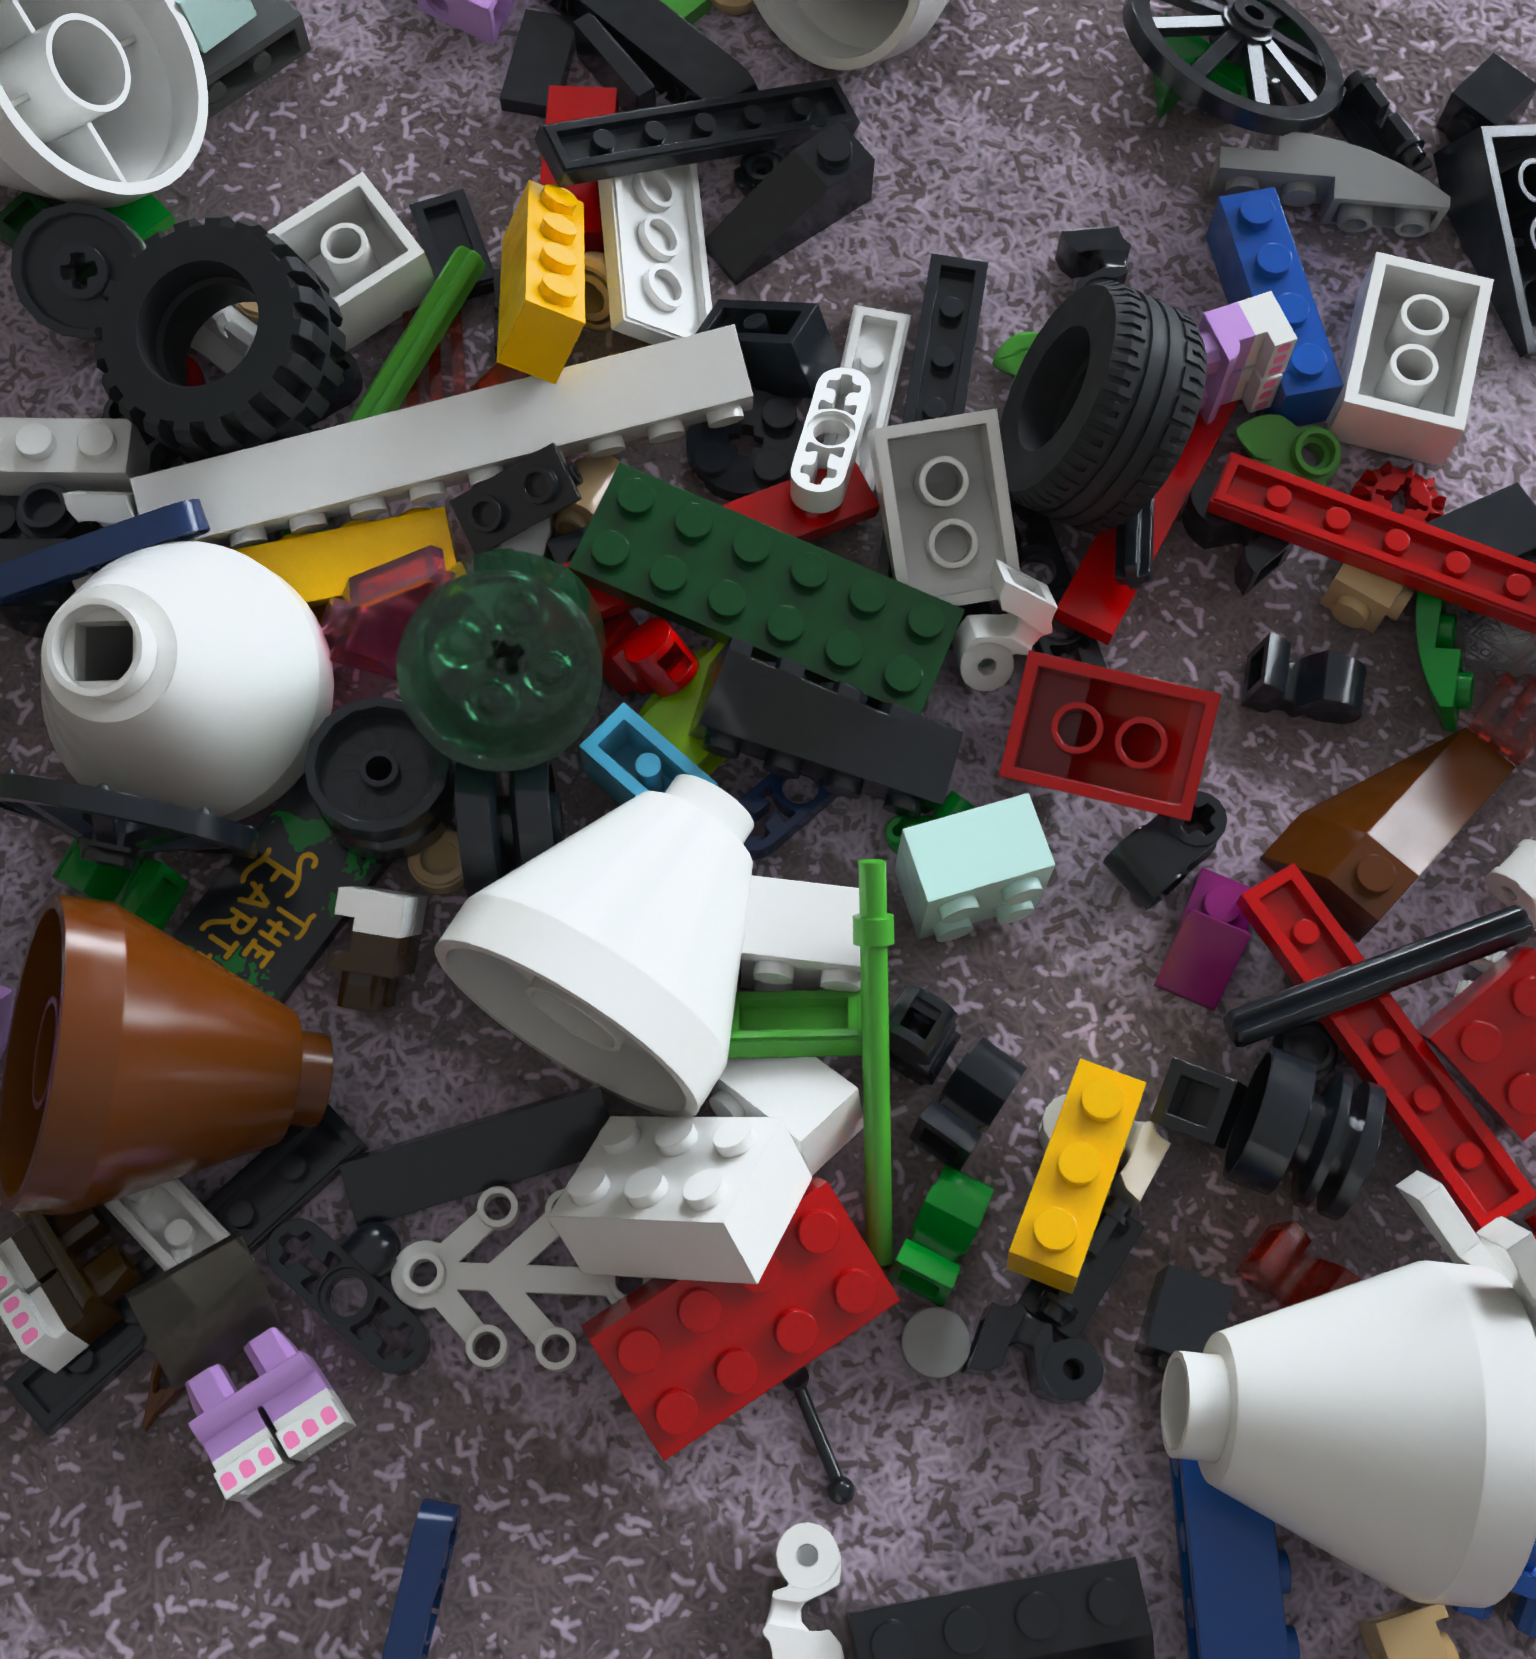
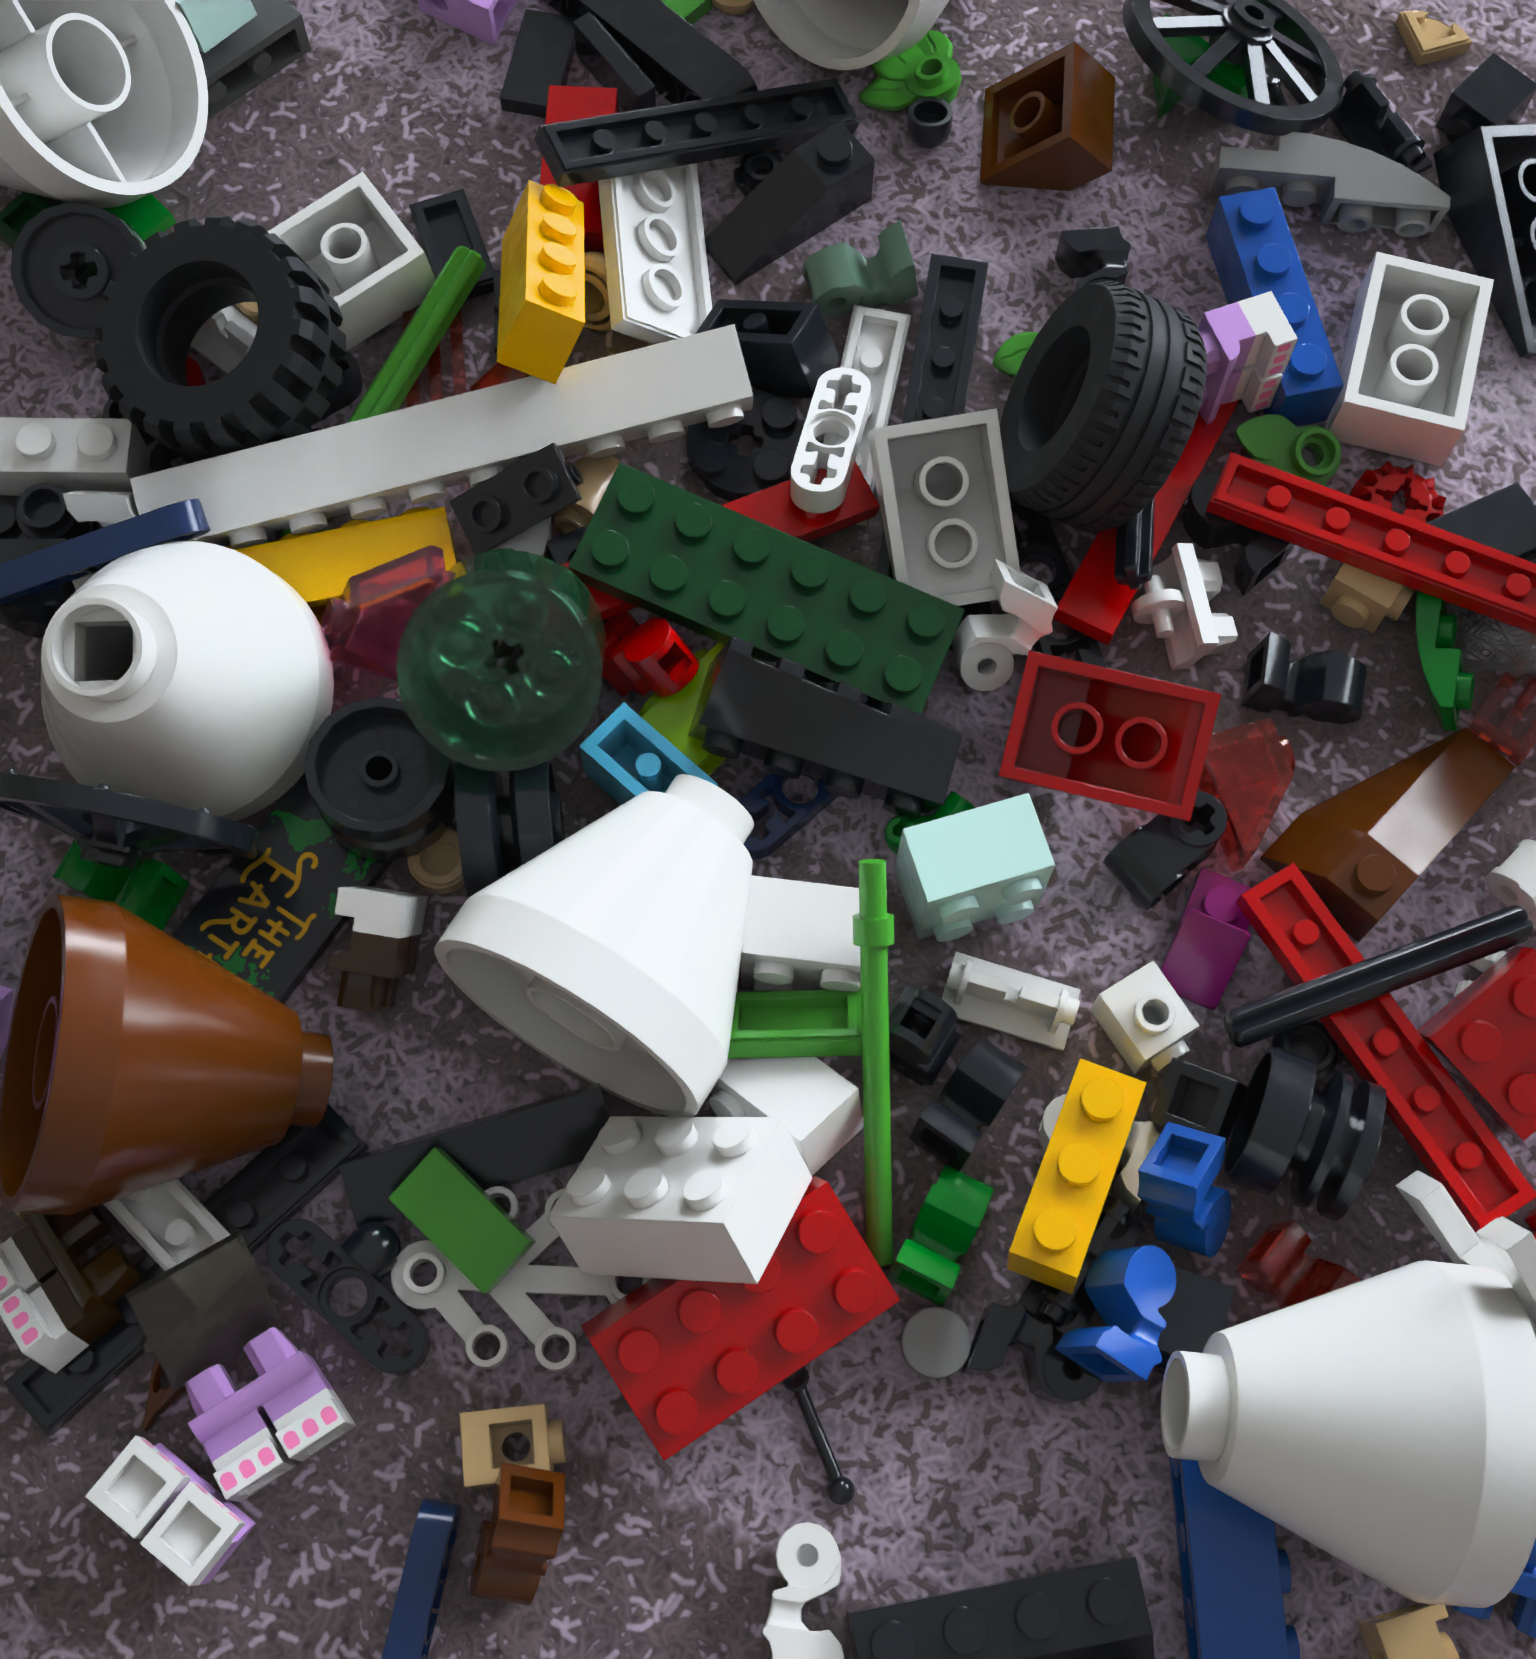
(171, 1509): none -> white hips
(462, 1220): none -> bright green tile
(487, 1432): none -> tan brick
(521, 1534): none -> reddish brown leg
(846, 278): none -> sand green leg
(921, 70): none -> bright green plate
(929, 121): none -> black hinge
(1011, 1001): none -> white hinge
(1049, 124): none -> reddish brown slope
(1127, 1293): none -> blue leg
(1145, 1019): none -> white brick
(1180, 607): none -> white hips
(1180, 1192): none -> blue leg
(1249, 775): none -> clear red slope
(1431, 39): none -> tan tile

